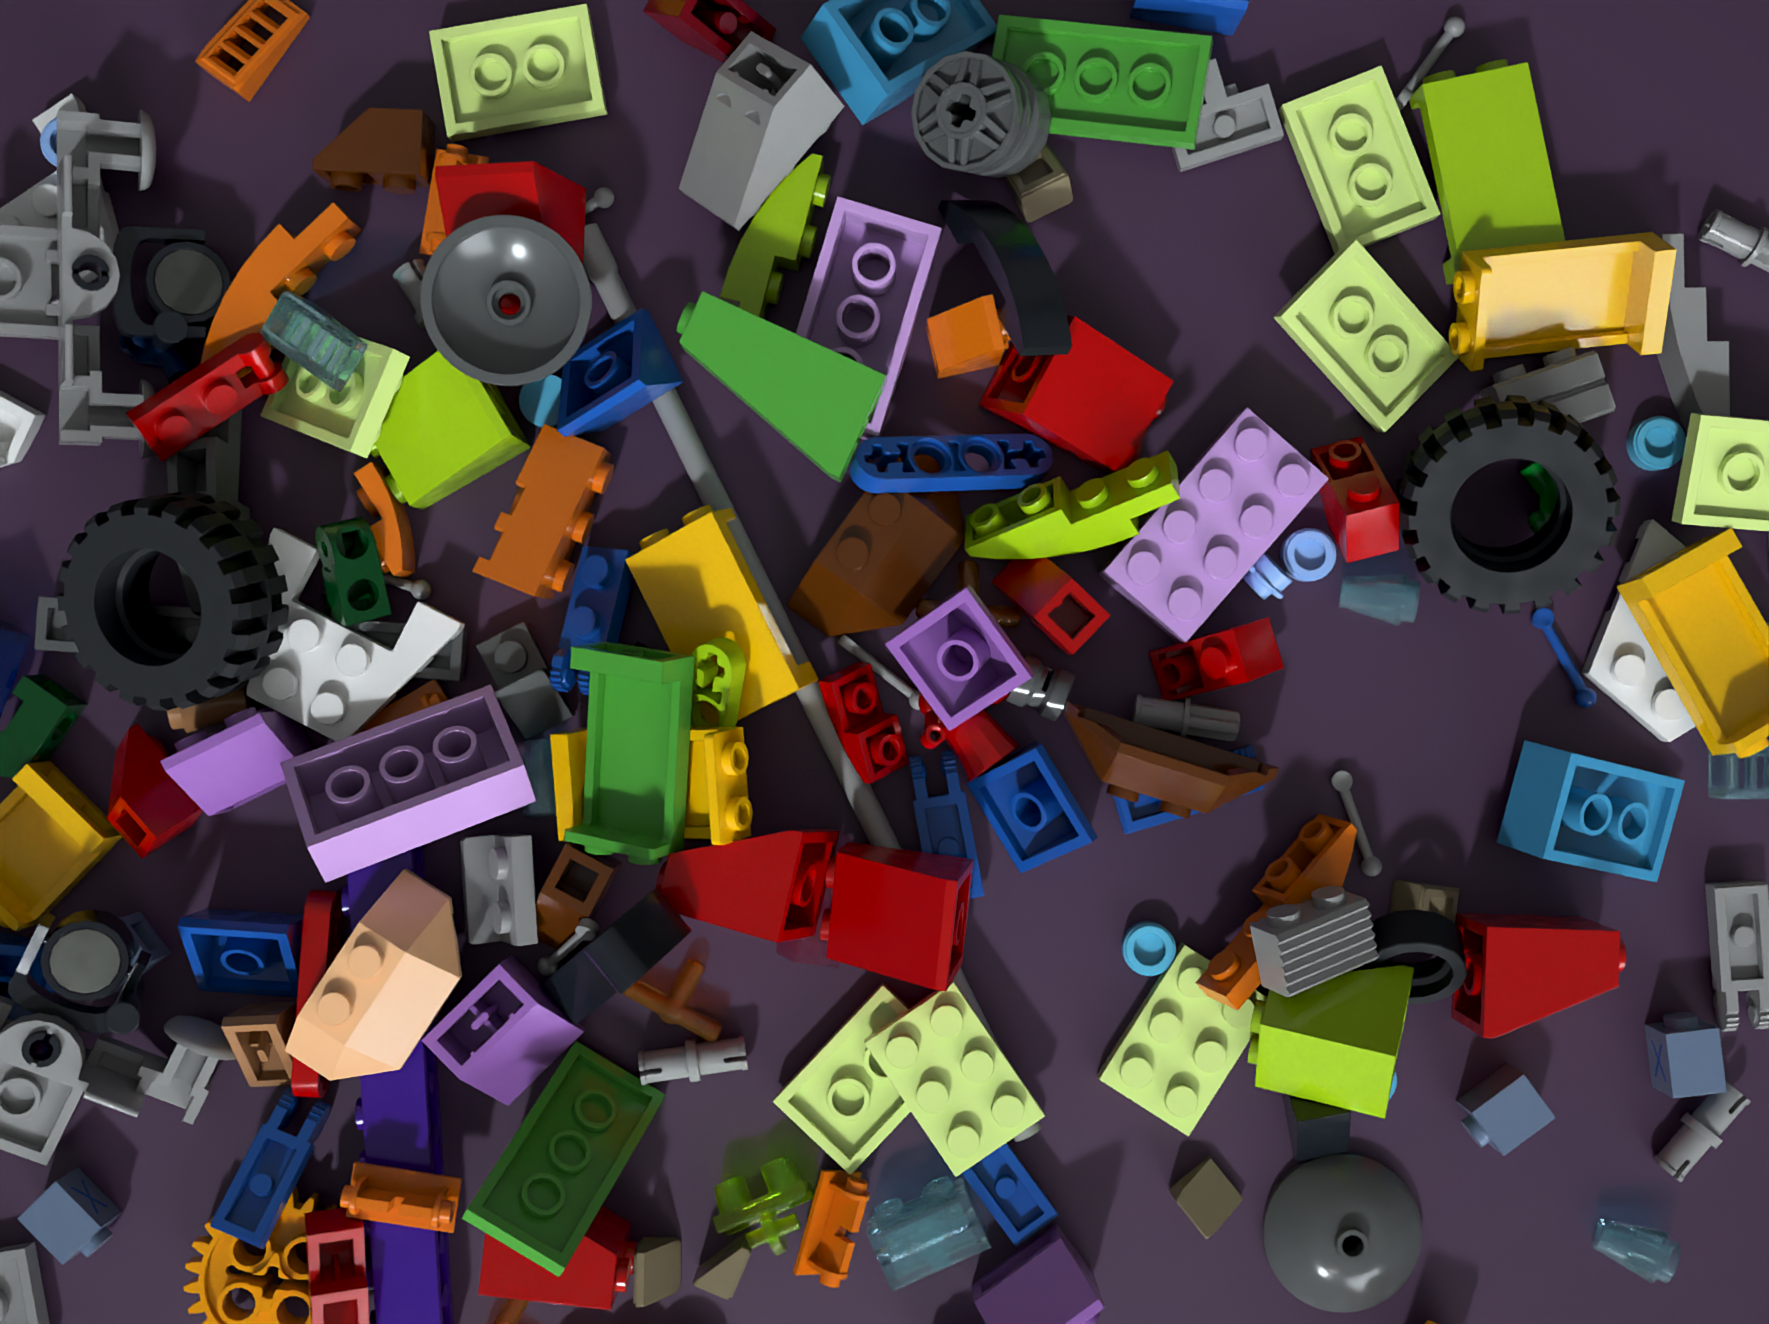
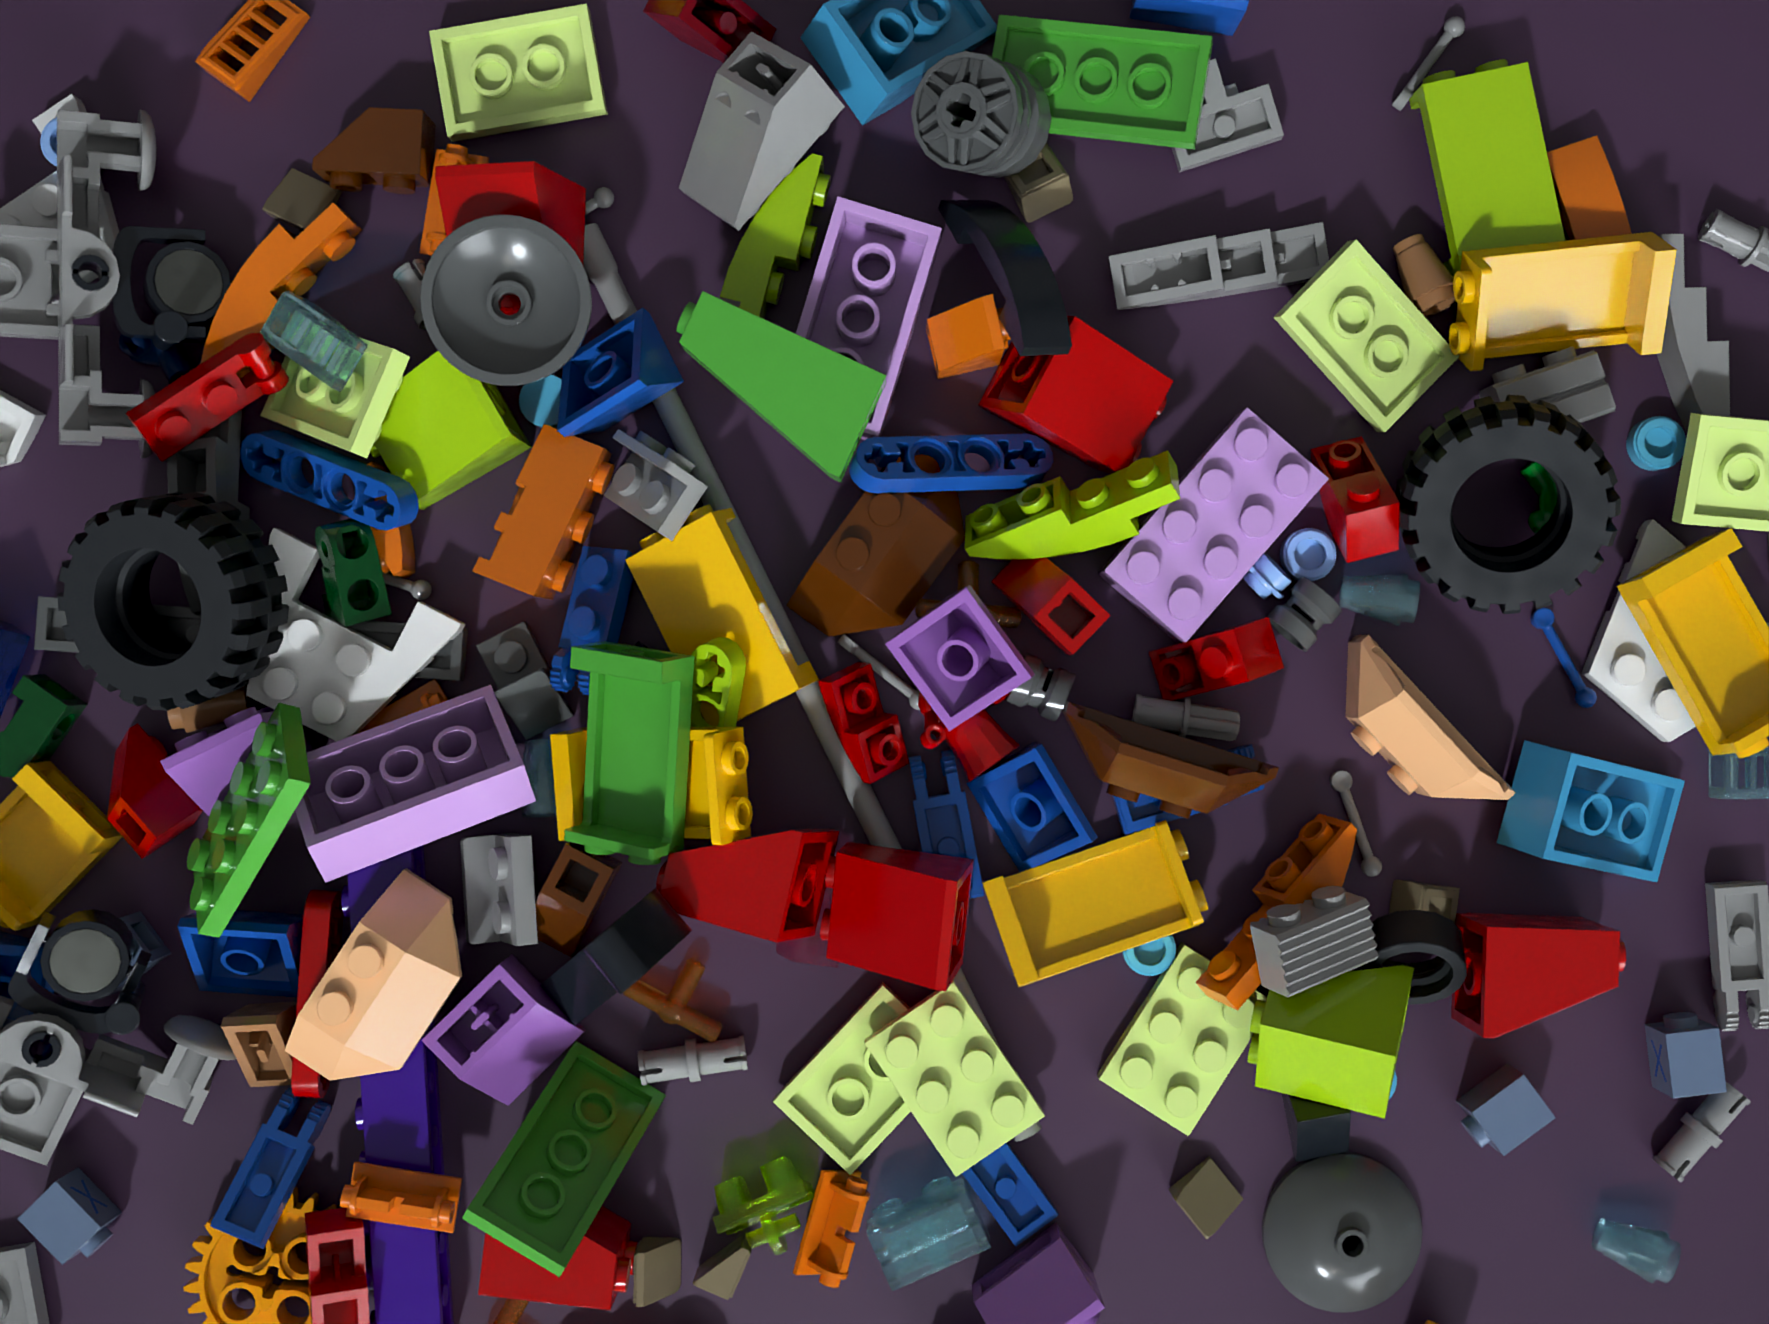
(248, 819): none -> bright green plate
(299, 199): none -> dark tan slope
(327, 487): none -> blue beam
(585, 930): light grey hinge -> none
(655, 484): none -> light grey bracket
(1095, 903): none -> yellow panel
(1218, 266): none -> light grey slope
(1304, 614): none -> dark grey wheel
(1359, 160): yellowish green plate -> none
(1411, 732): none -> light nougat wedge
(1423, 276): none -> medium nougat cone
(1587, 191): none -> orange slope

